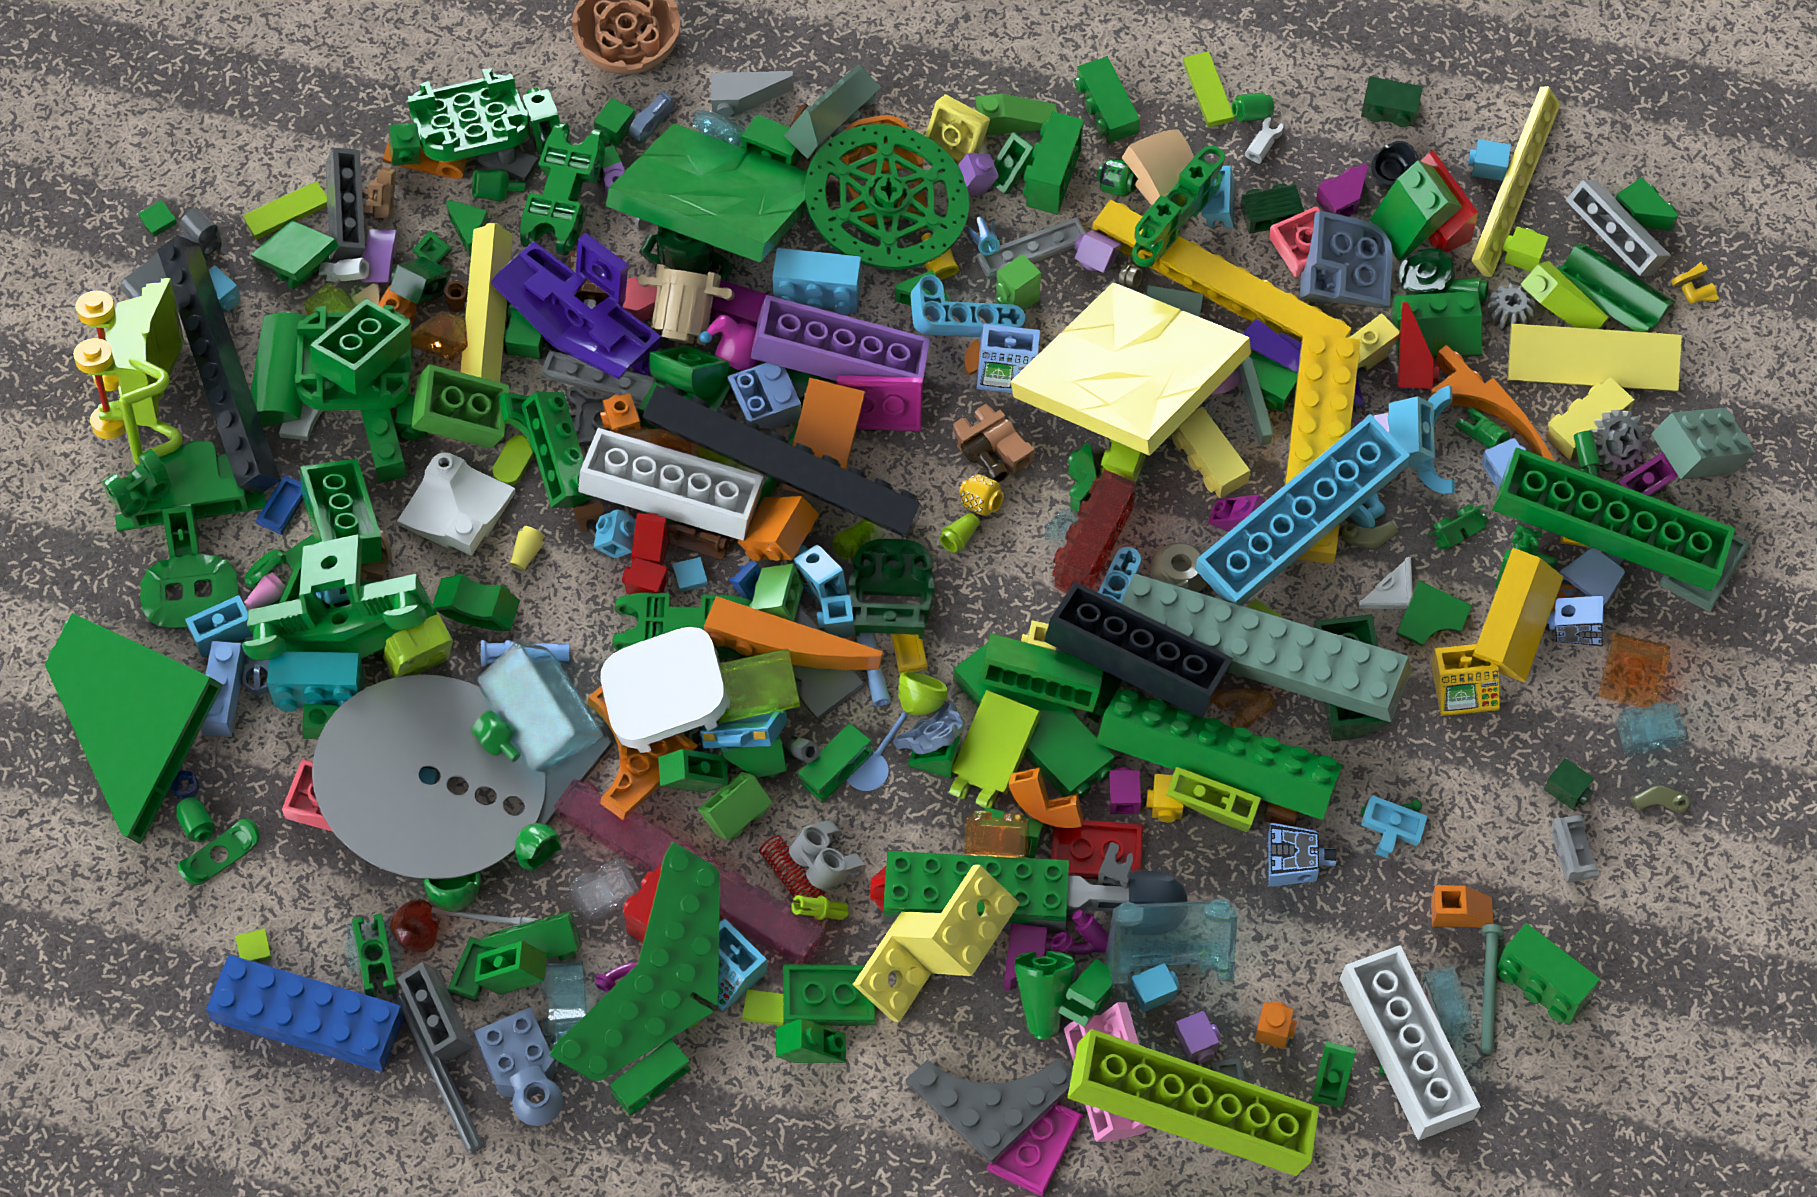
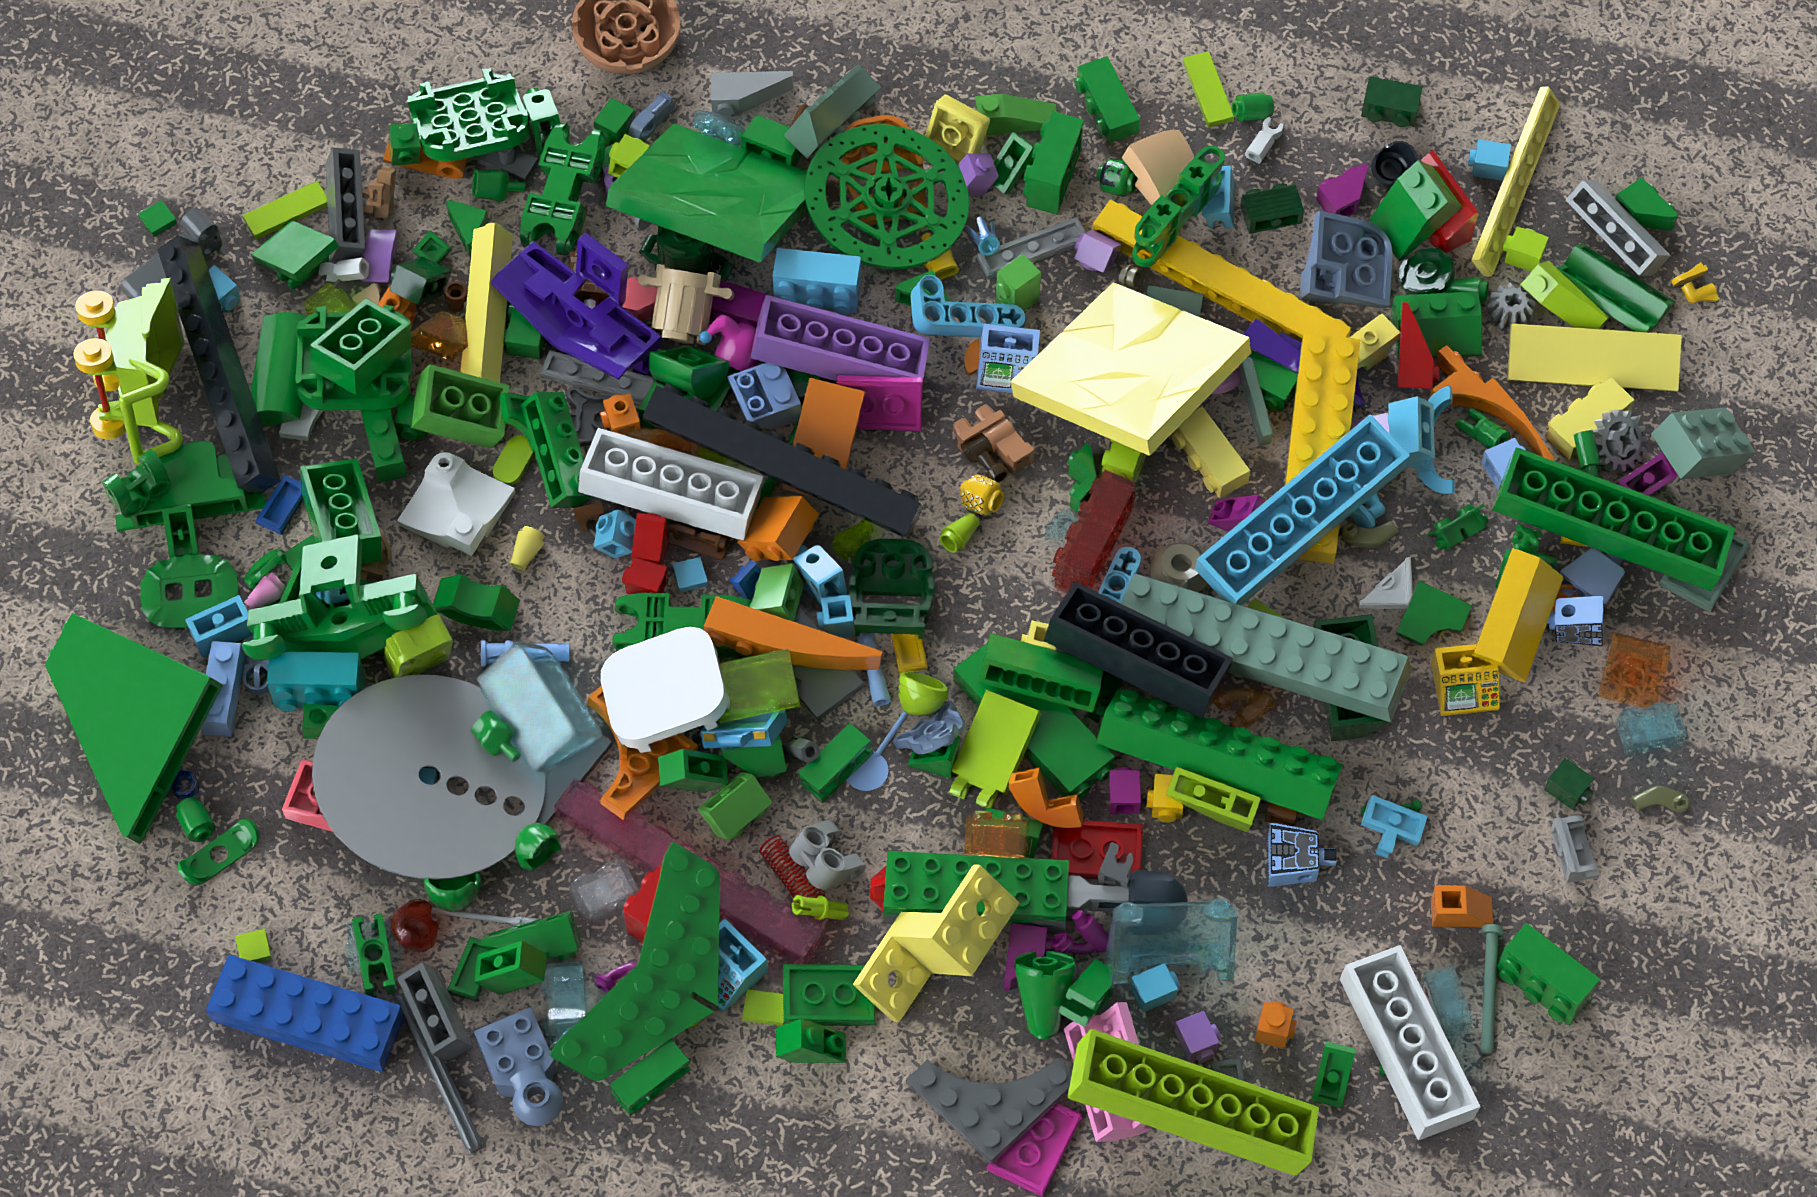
(625, 154): none -> lime brick
(1288, 239): coral brick -> none

